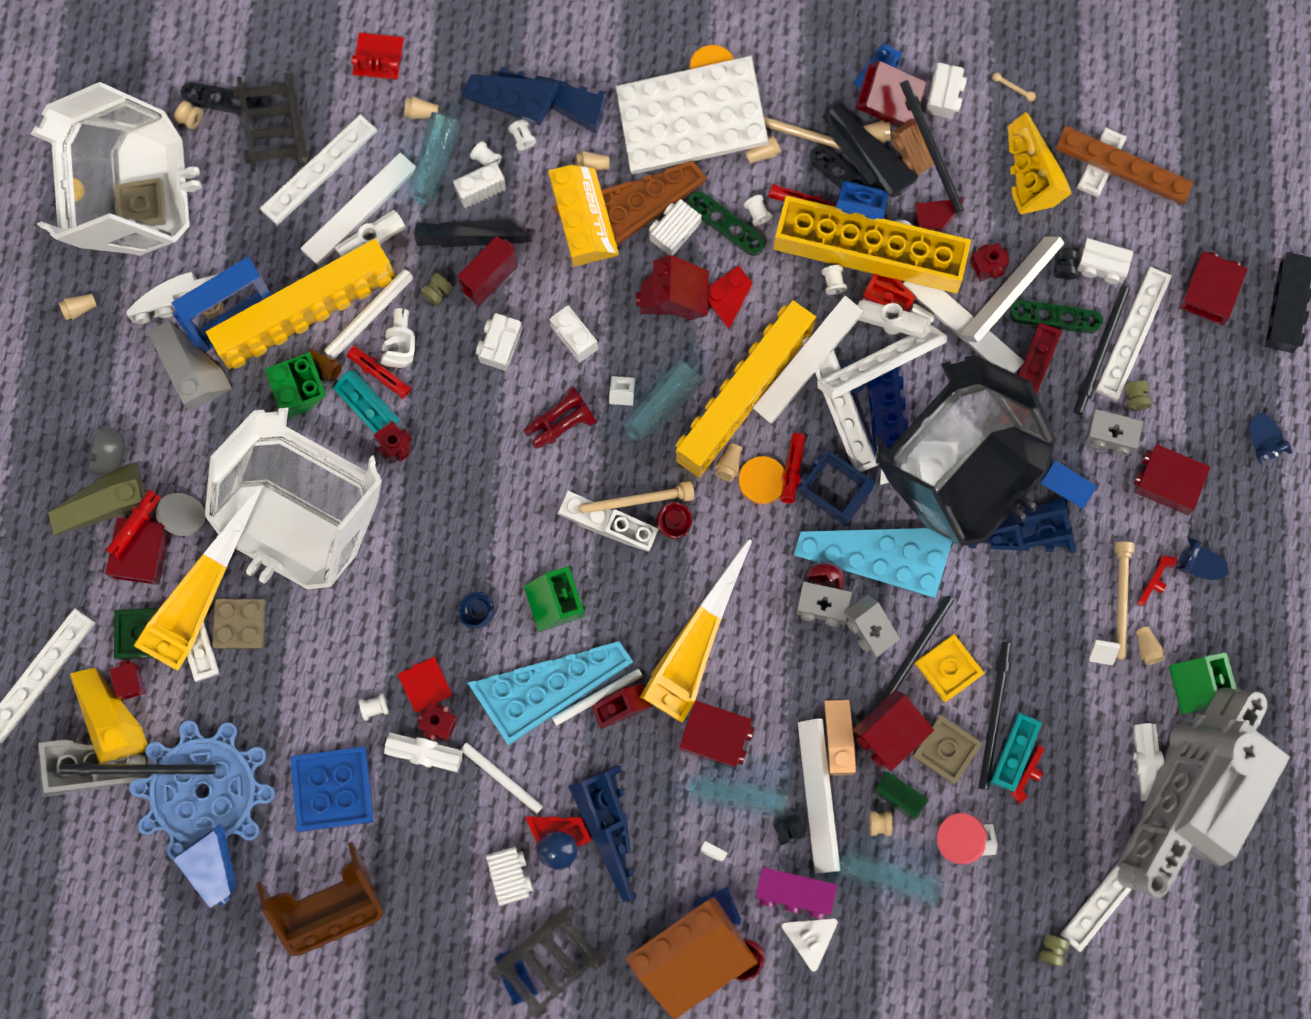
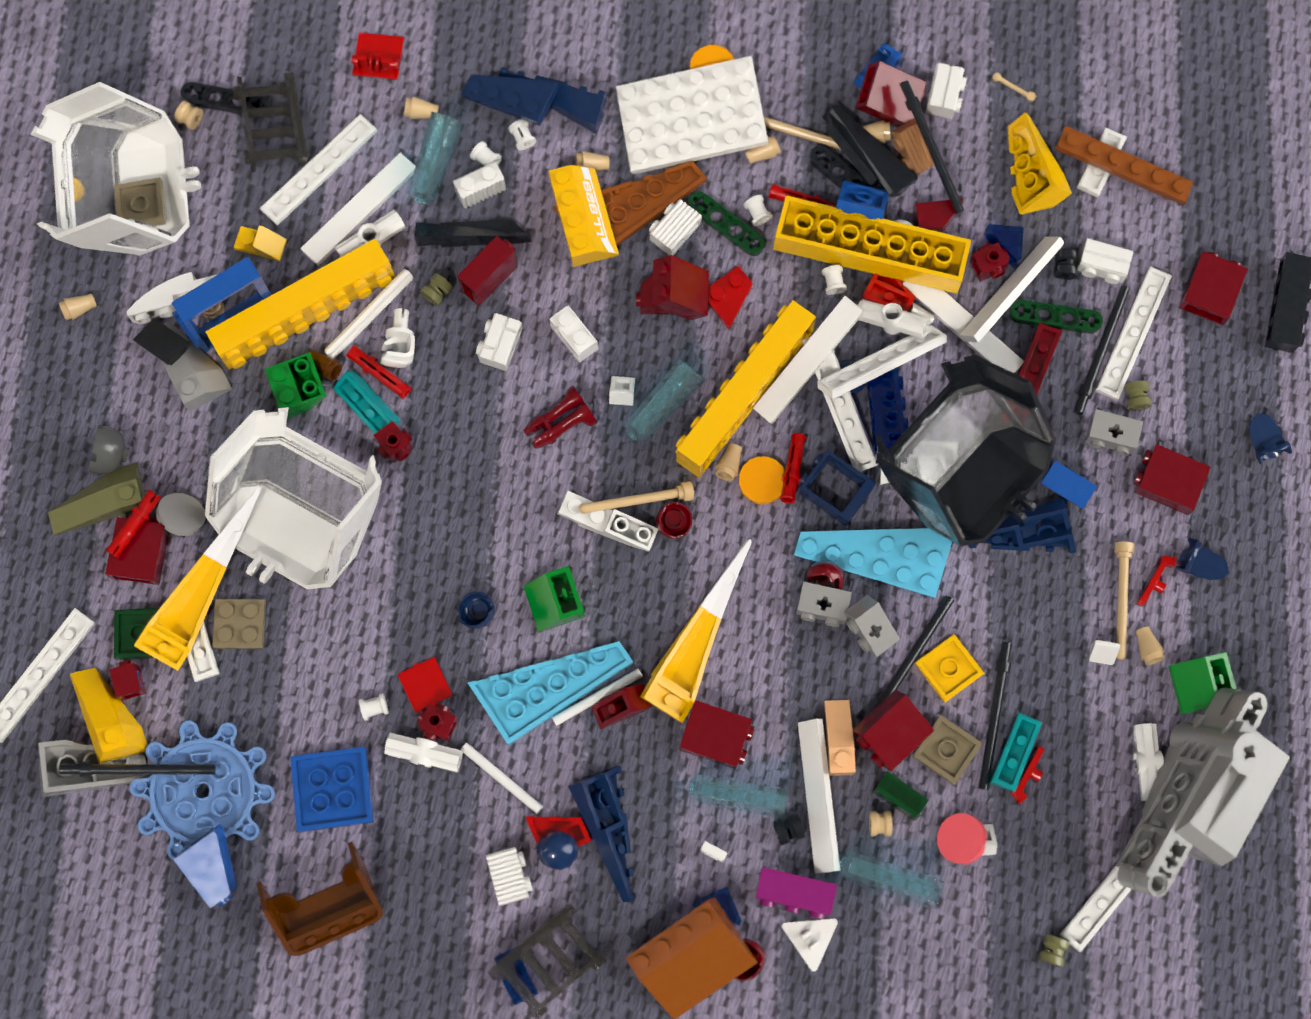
(162, 342): none -> black piece
(260, 242): none -> yellow slope
(1009, 238): none -> clear blue slope

